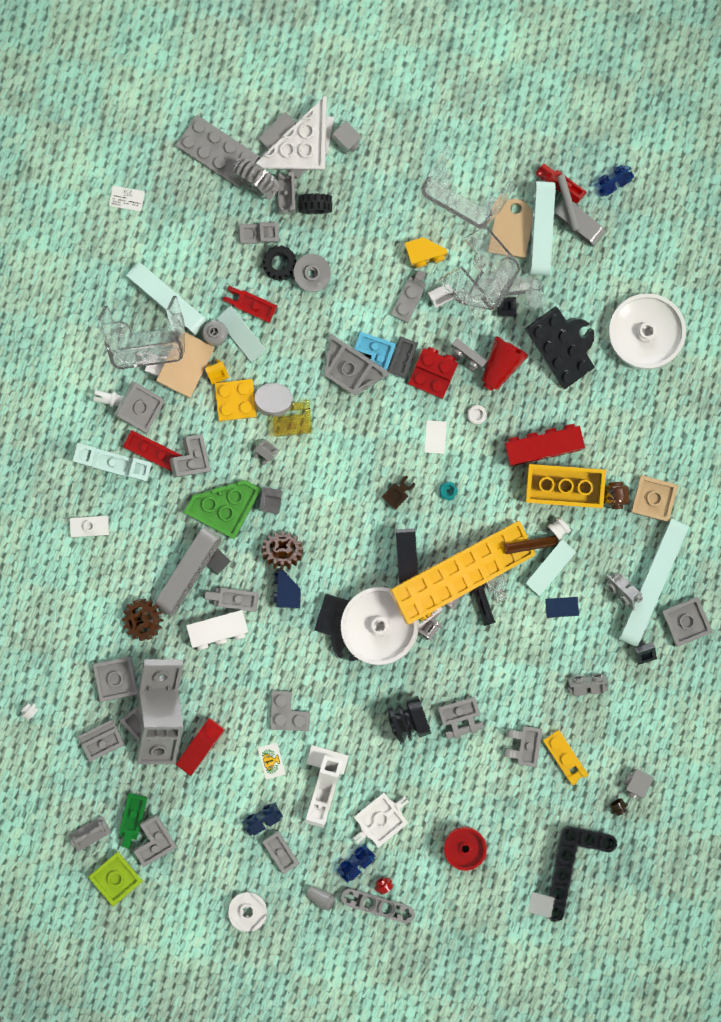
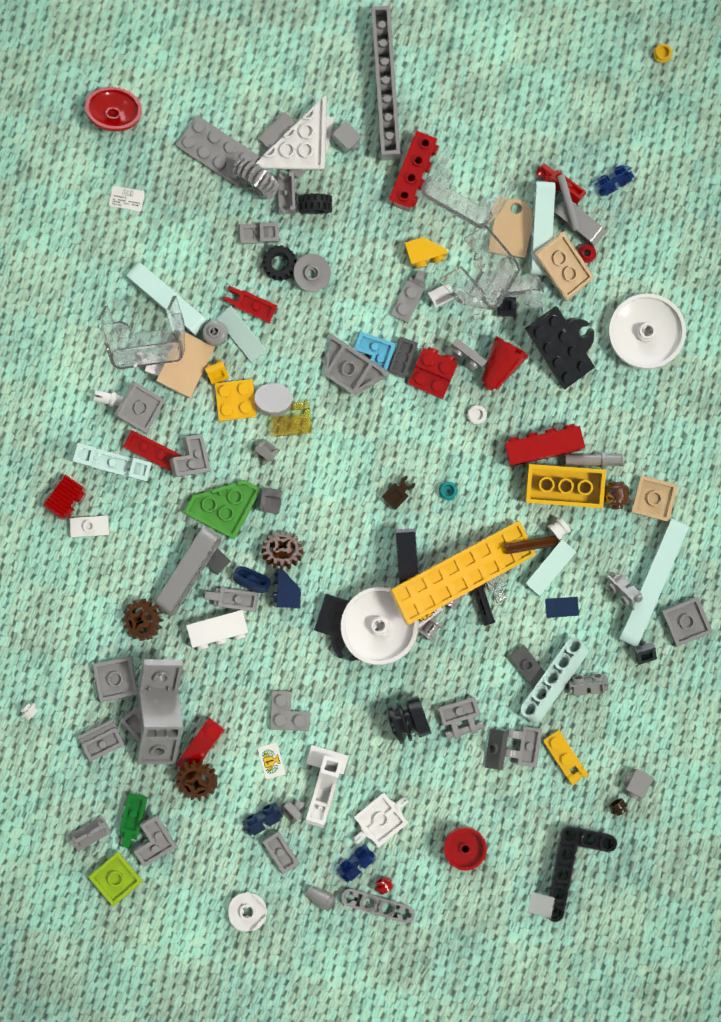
(65, 497): none -> red brick
(113, 109): none -> red dish
(196, 780): none -> reddish brown gear
(251, 579): none -> dark blue plate
(292, 811): none -> light grey tile
(385, 82): none -> light grey brick
(413, 170): none -> red brick
(435, 437): white sticker -> none
(496, 749): none -> dark grey plate
(527, 665): none -> dark grey plate
(554, 689): none -> light aqua beam
(563, 266): none -> tan tile
(587, 259): none -> red plate
(594, 460): none -> light grey pin
(662, 53): none -> yellow plate

